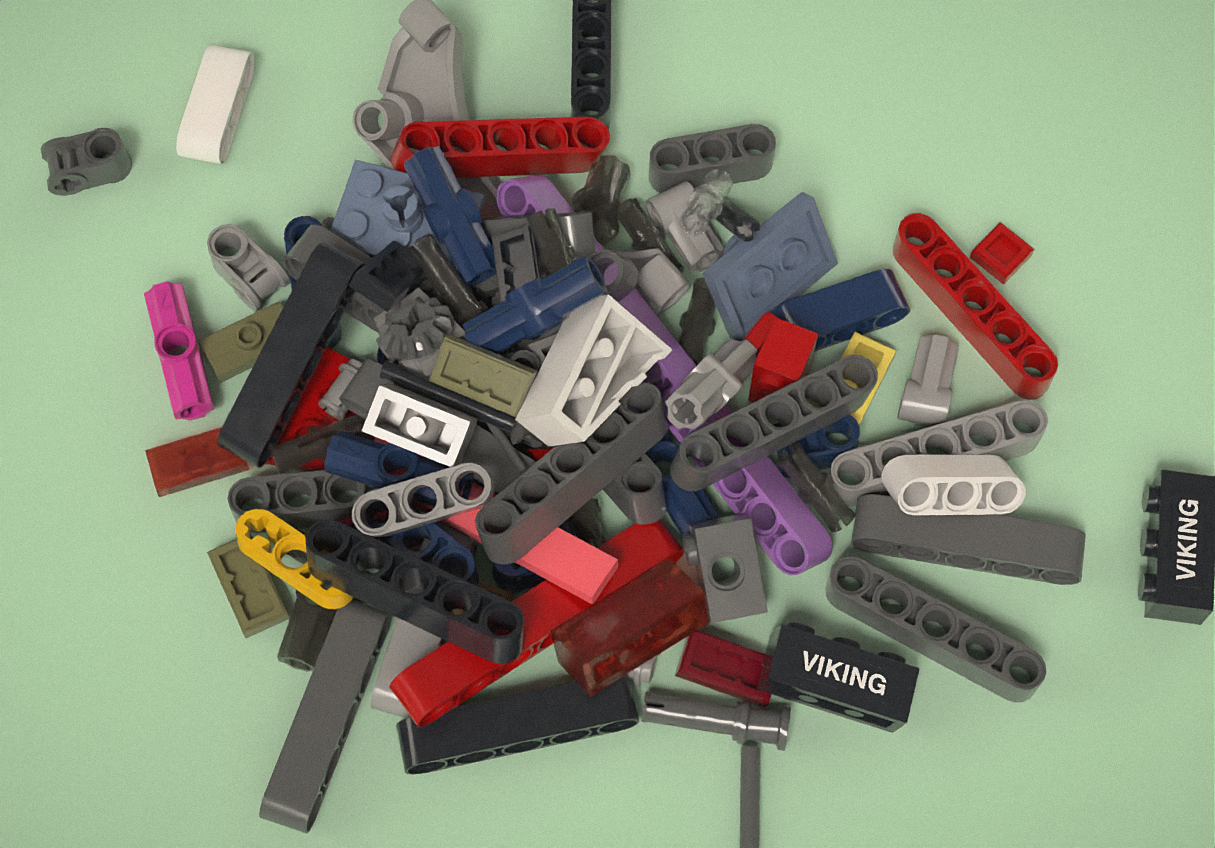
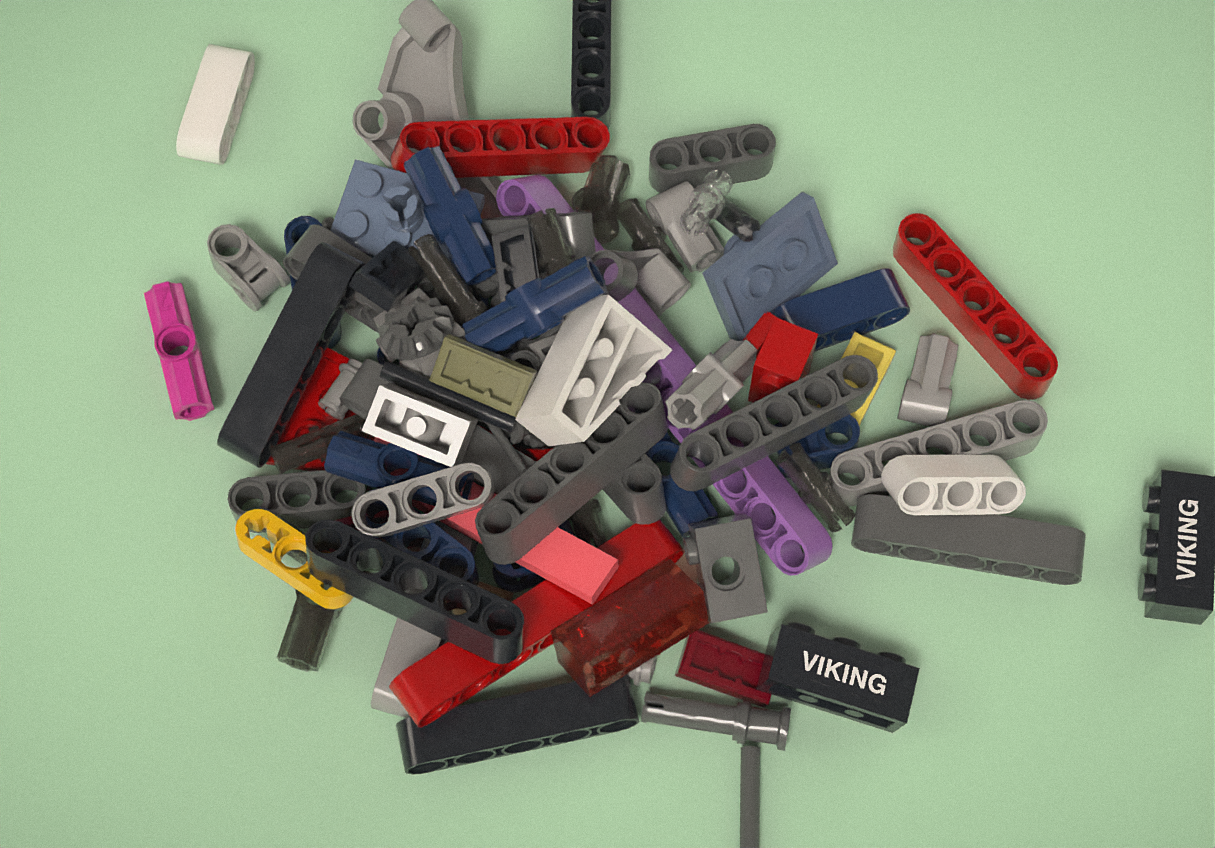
(82, 161): dark grey piece -> none
(191, 463): clear red plate -> none
(239, 344): olive plate -> none
(247, 589): olive plate -> none
(325, 716): dark grey beam -> none
(697, 321): clear smoke pin -> none
(945, 650): dark grey beam -> none
(1002, 253): red tile -> none

